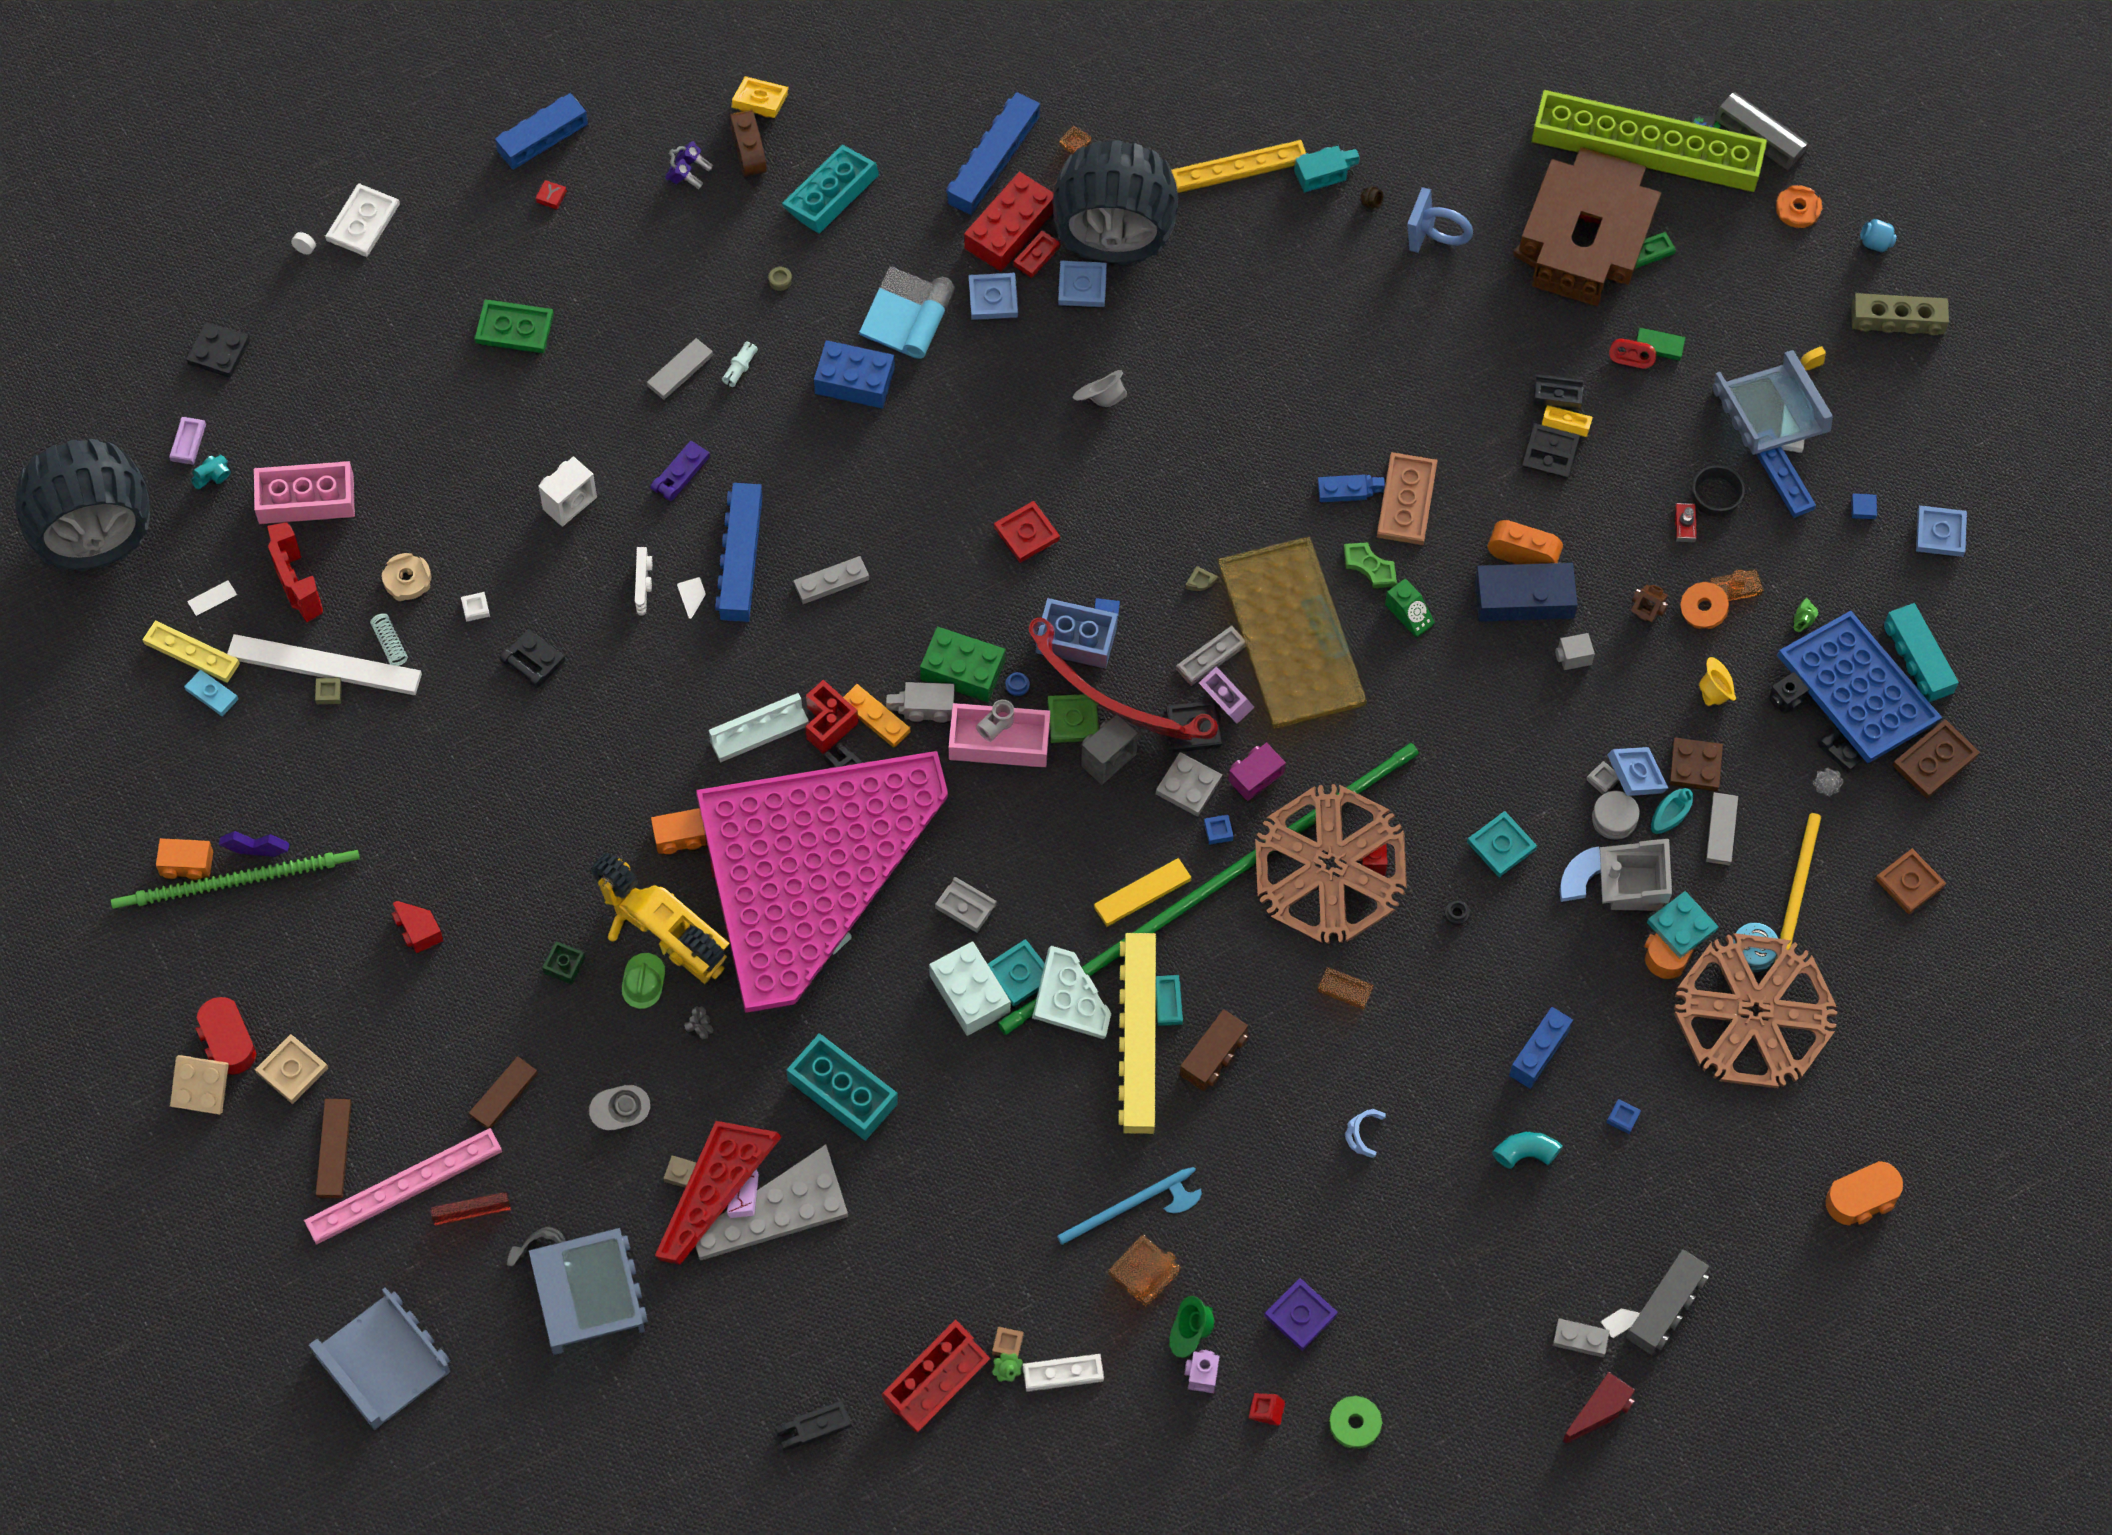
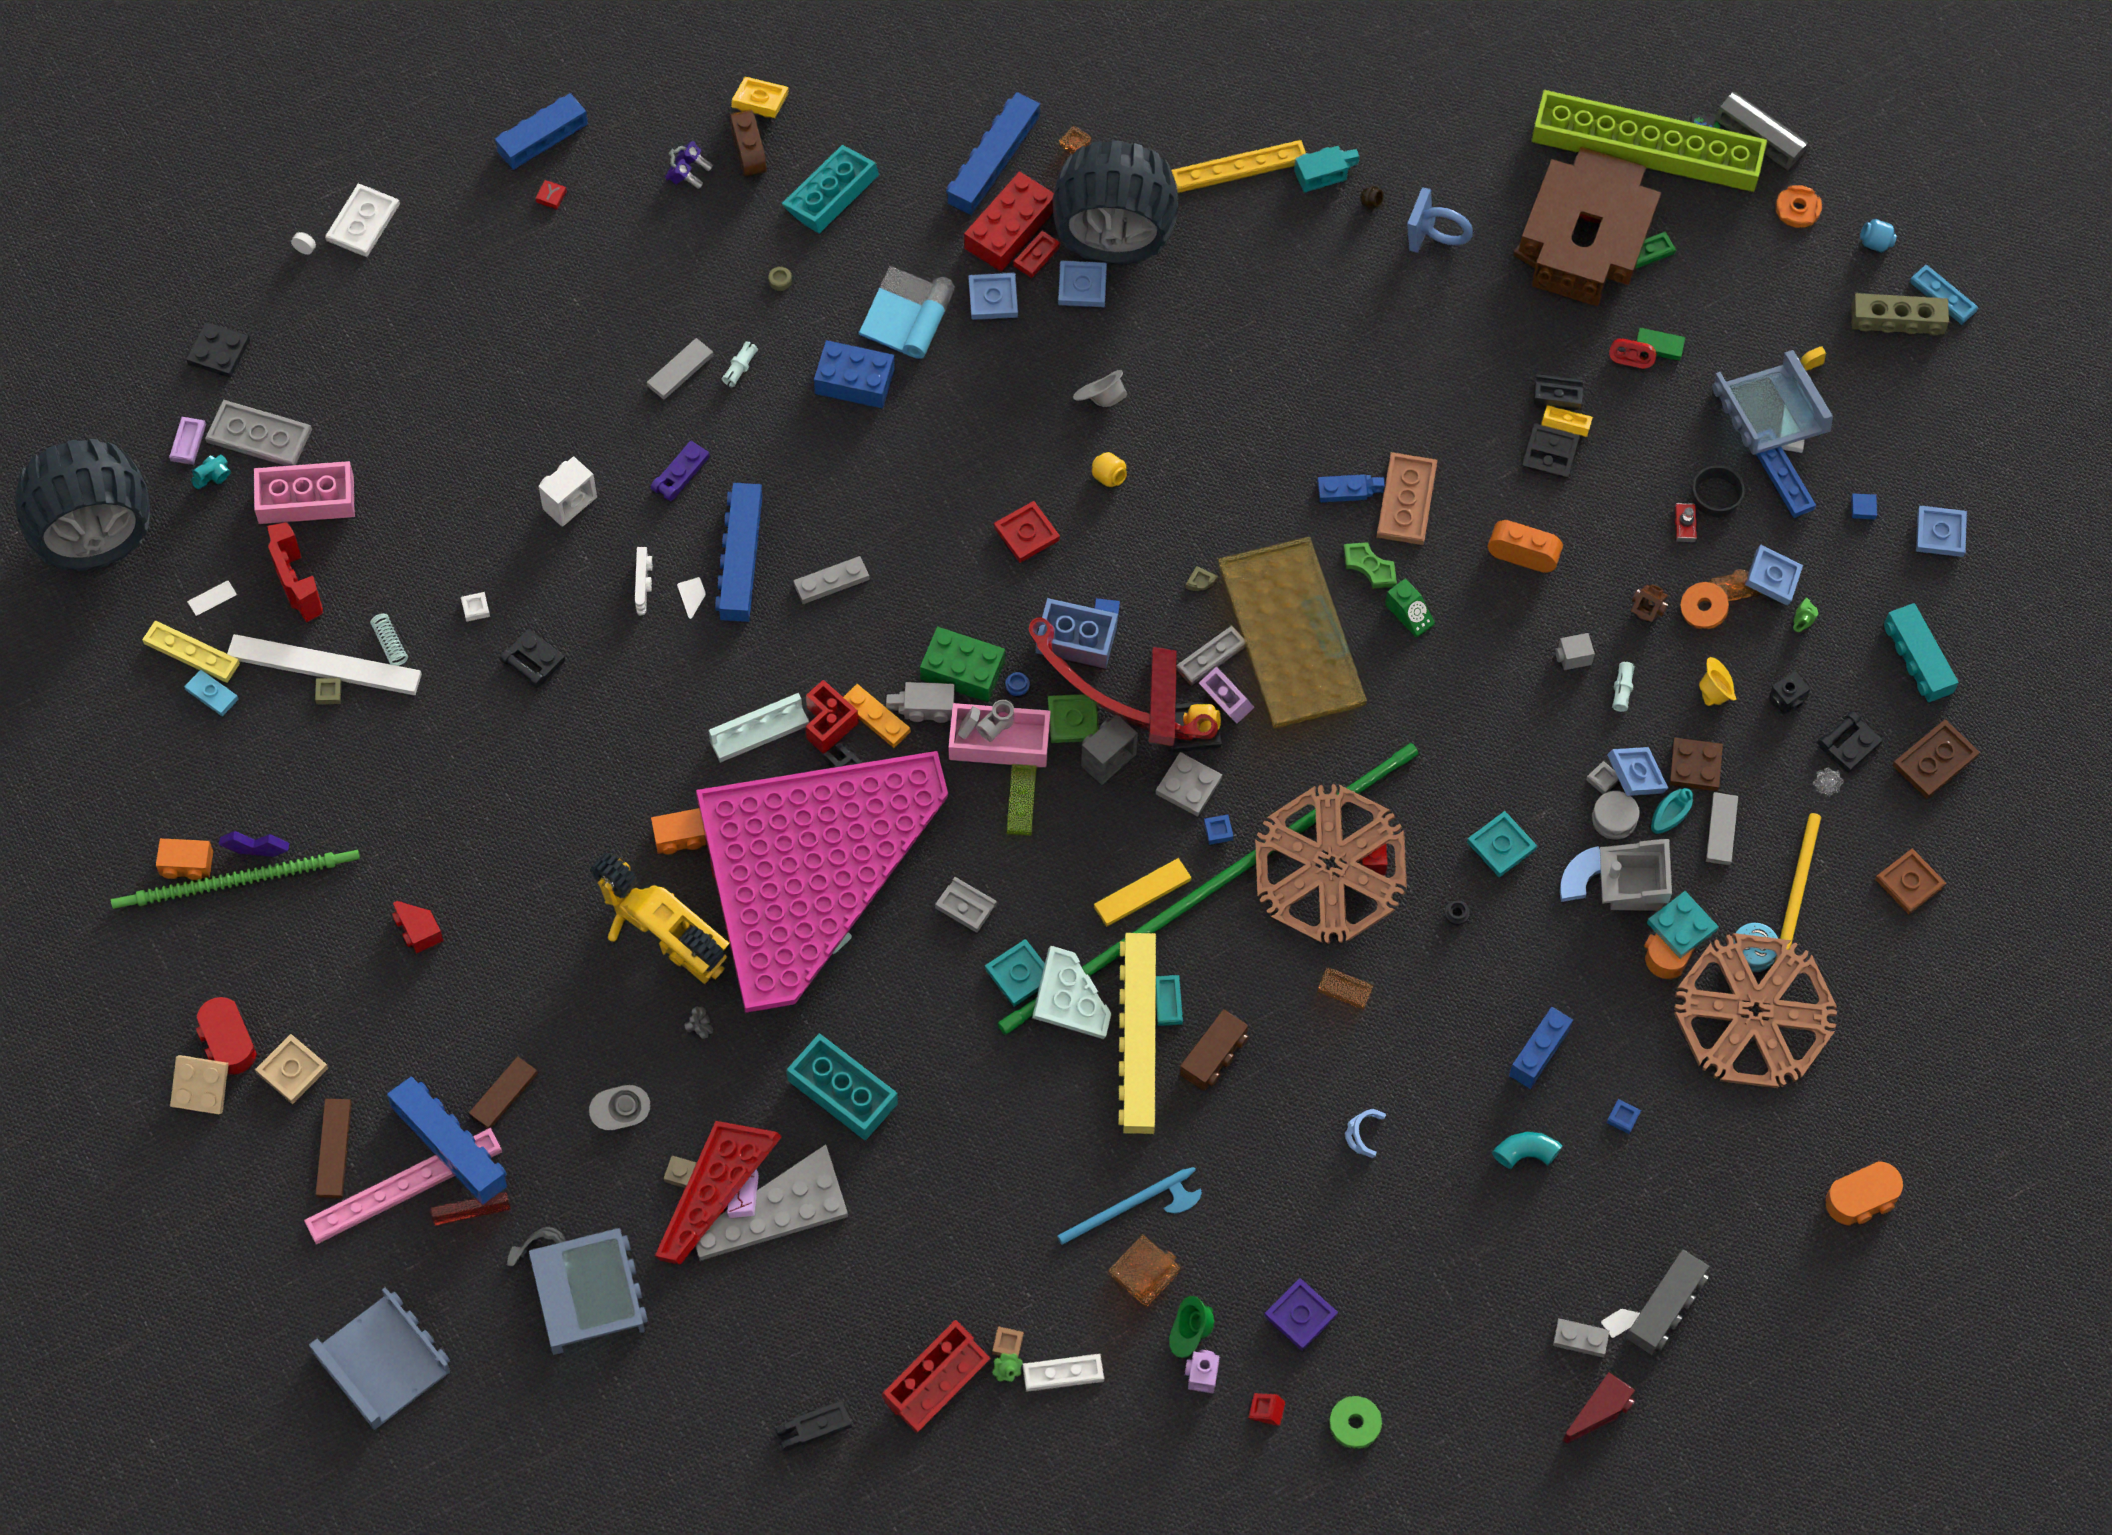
(258, 433): none -> light grey tile
(411, 588): tan plate -> none
(447, 1139): none -> blue brick
(514, 326): green plate -> none
(563, 962): dark green piece -> none
(643, 980): bright green piece -> none
(969, 722): none -> light grey tile
(969, 988): light aqua brick -> none
(1021, 799): none -> clear neon green tile
(1109, 469): none -> yellow head
(1162, 696): none -> dark red tile
(1198, 709): none -> yellow head
(1256, 771): magenta brick -> none
(1526, 592): dark blue brick -> none
(1623, 686): none -> light aqua pin
(1773, 575): none -> medium blue plate
(1859, 686): blue plate -> none
(1936, 287): none -> dark azure tile

